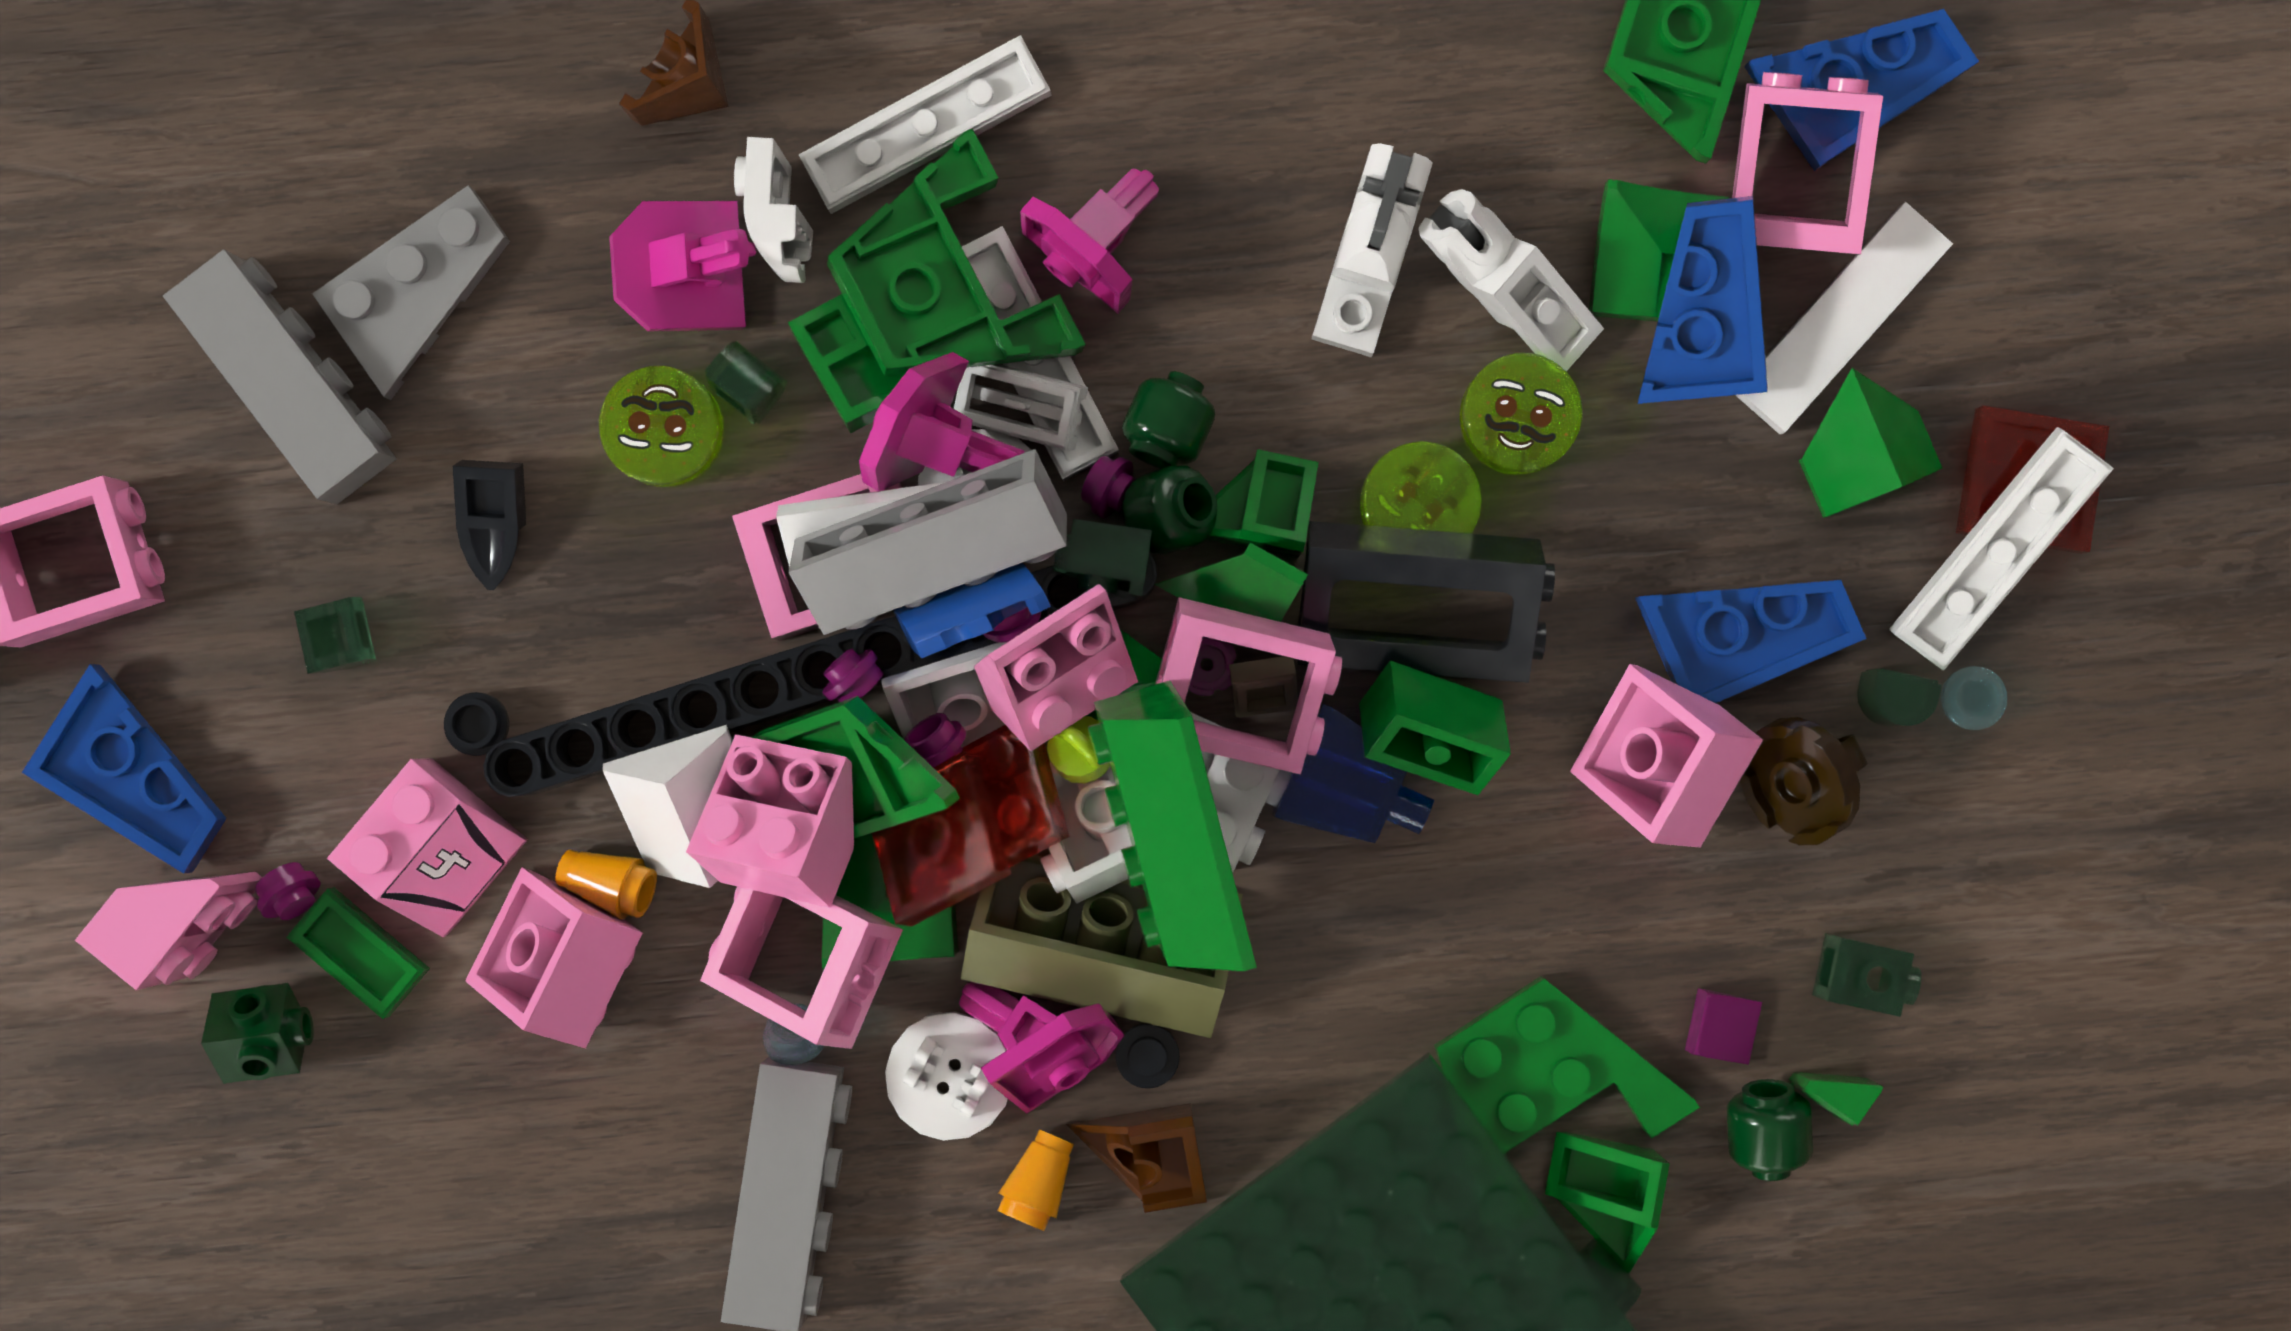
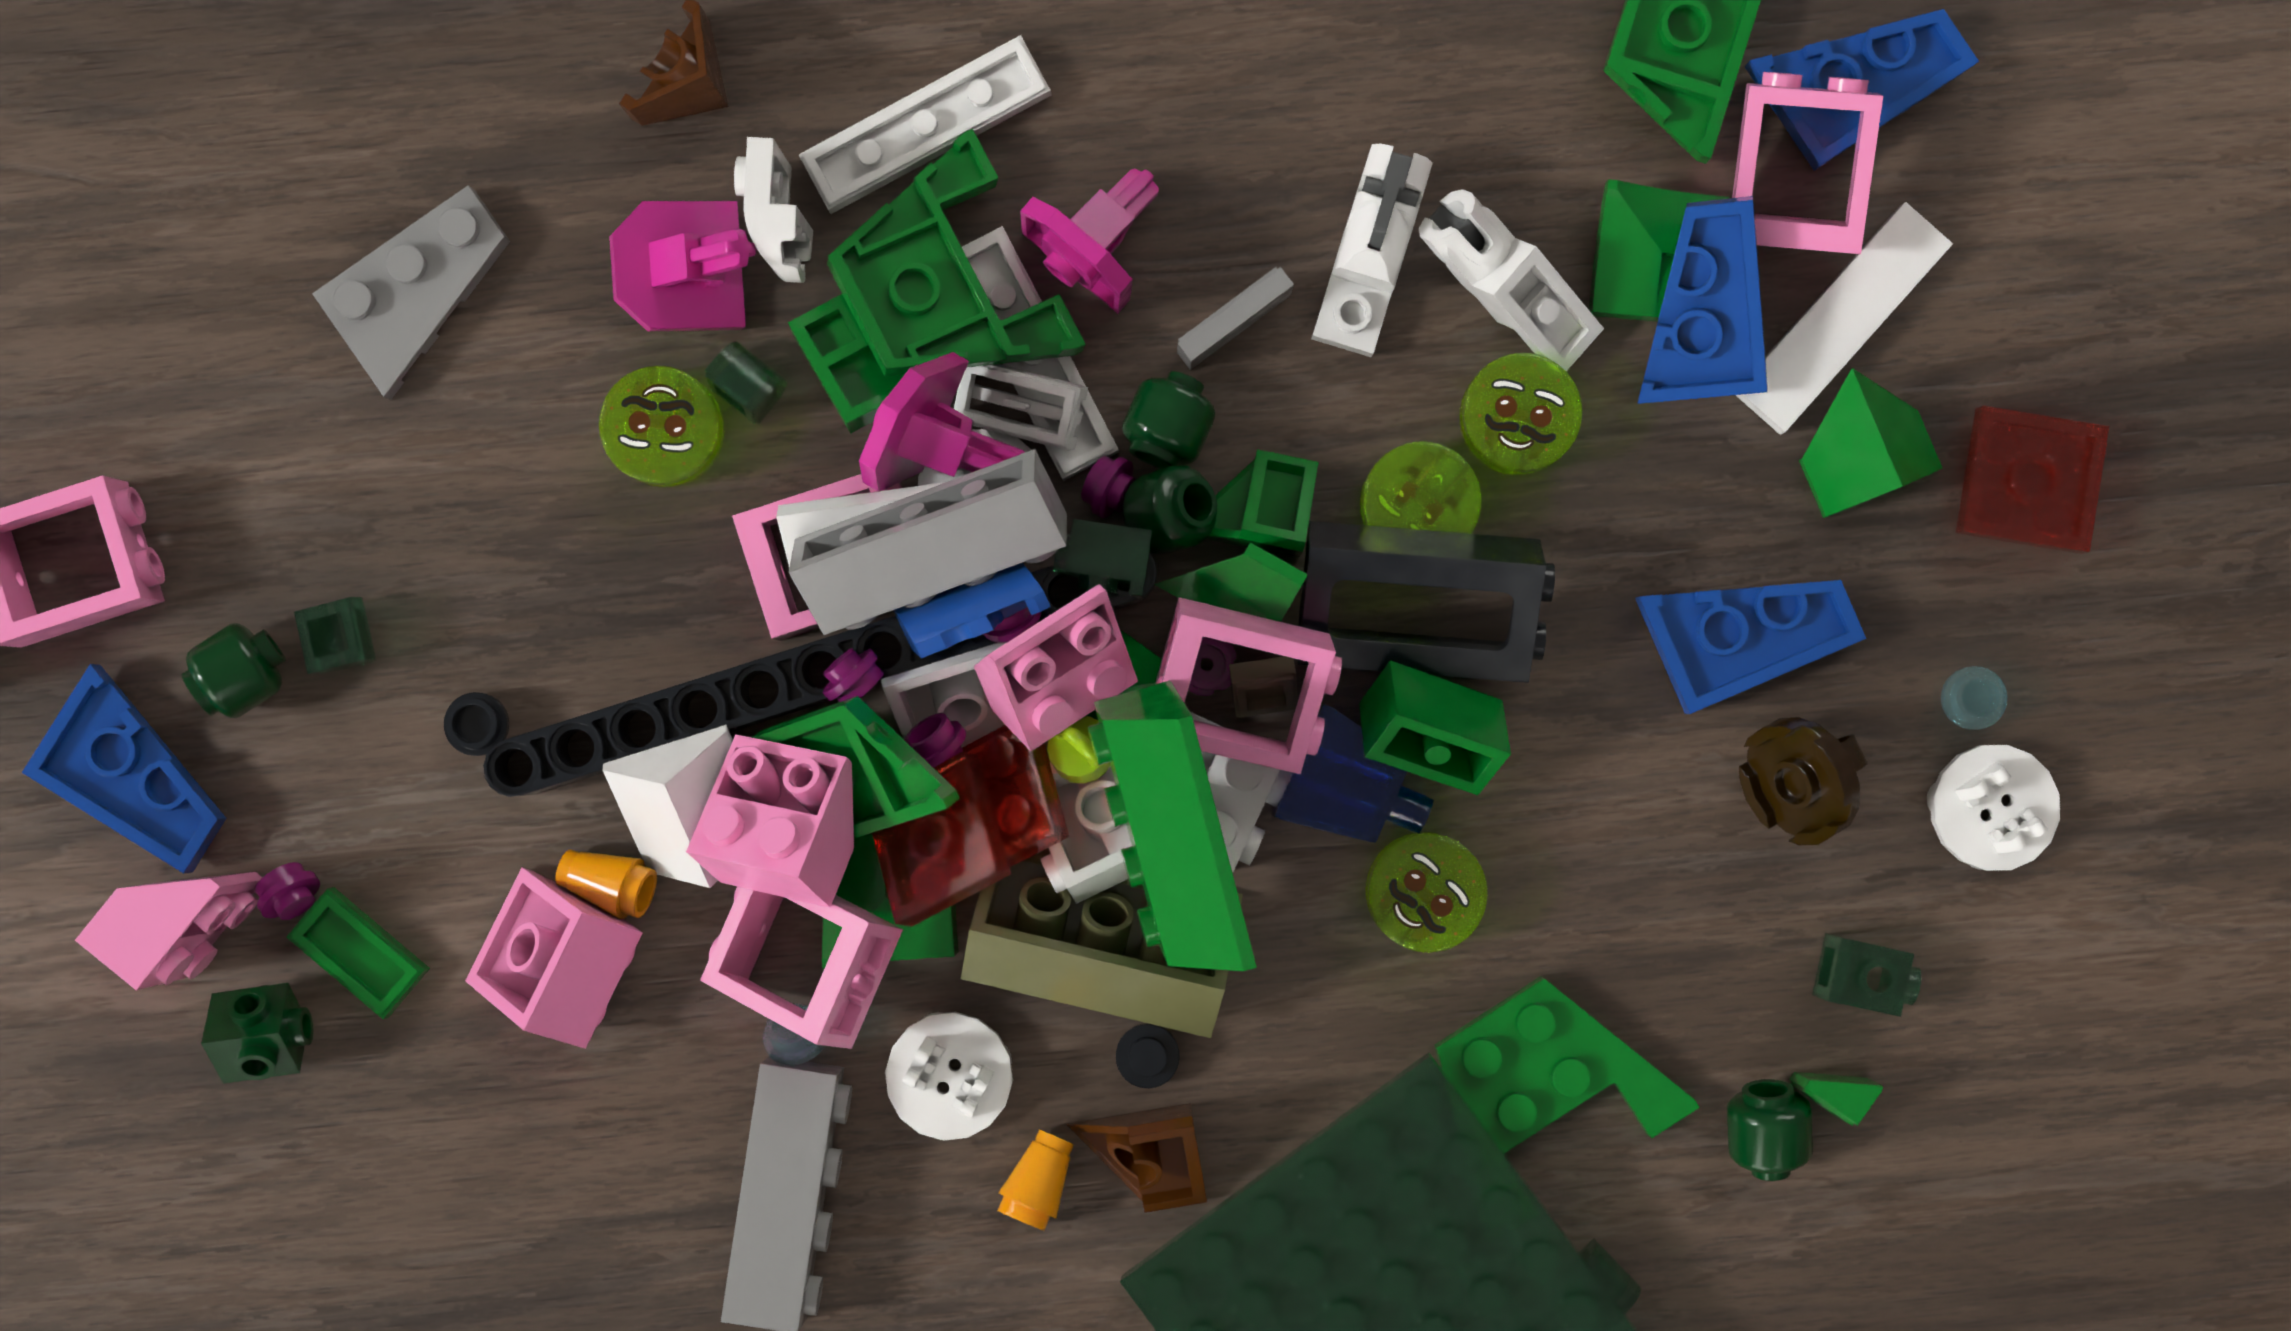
(233, 670): none -> dark green head
(281, 376): light grey brick -> none
(427, 847): bright pink slope -> none
(489, 515): black plate -> none
(1042, 1049): dark pink piece -> none
(1234, 317): none -> light grey tile
(1426, 892): none -> clear neon green head
(1610, 1191): green slope -> none
(1665, 758): bright pink slope -> none
(1723, 1026): magenta slope -> none
(1897, 697): clear green brick -> none
(1978, 782): none -> white plate
(2001, 548): white tile -> none

